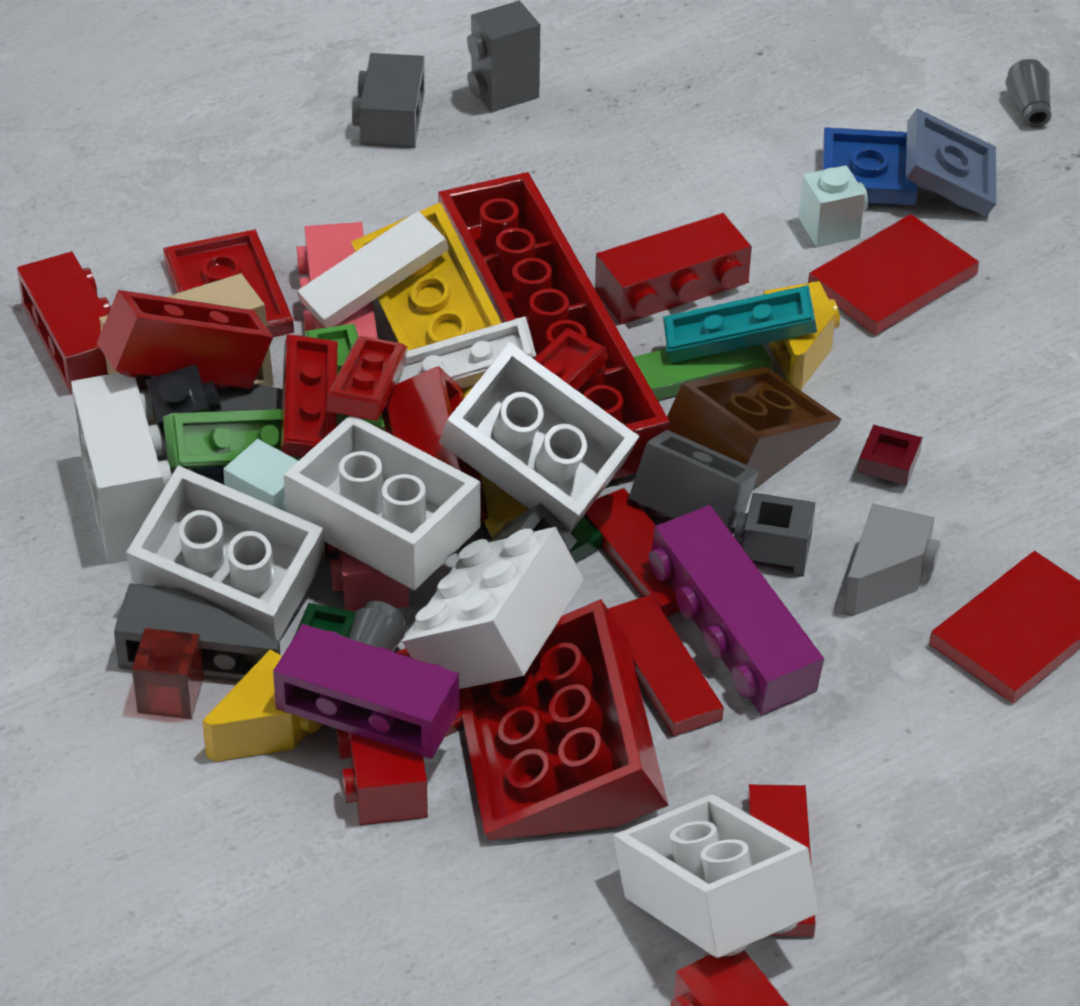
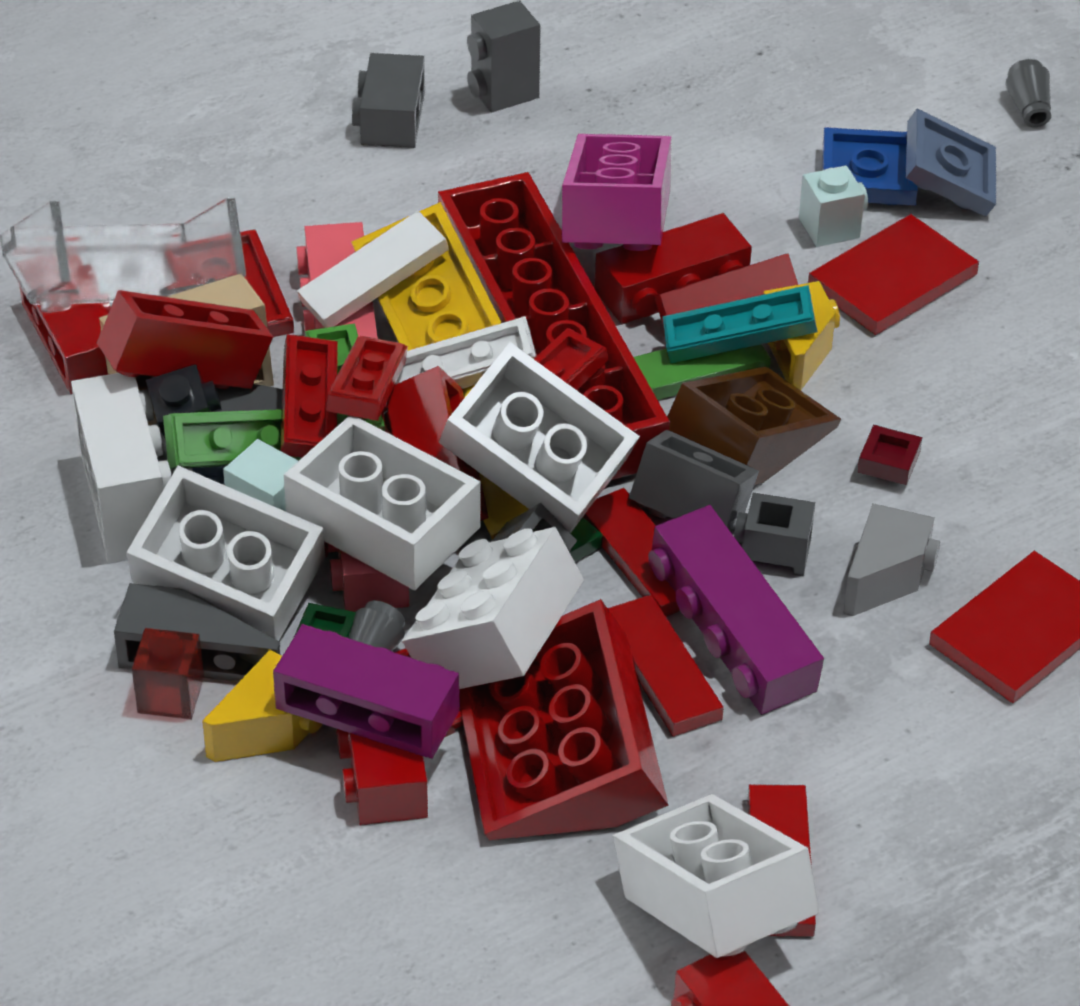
(93, 262): none -> clear windscreen
(616, 191): none -> dark pink brick
(729, 287): none -> red tile

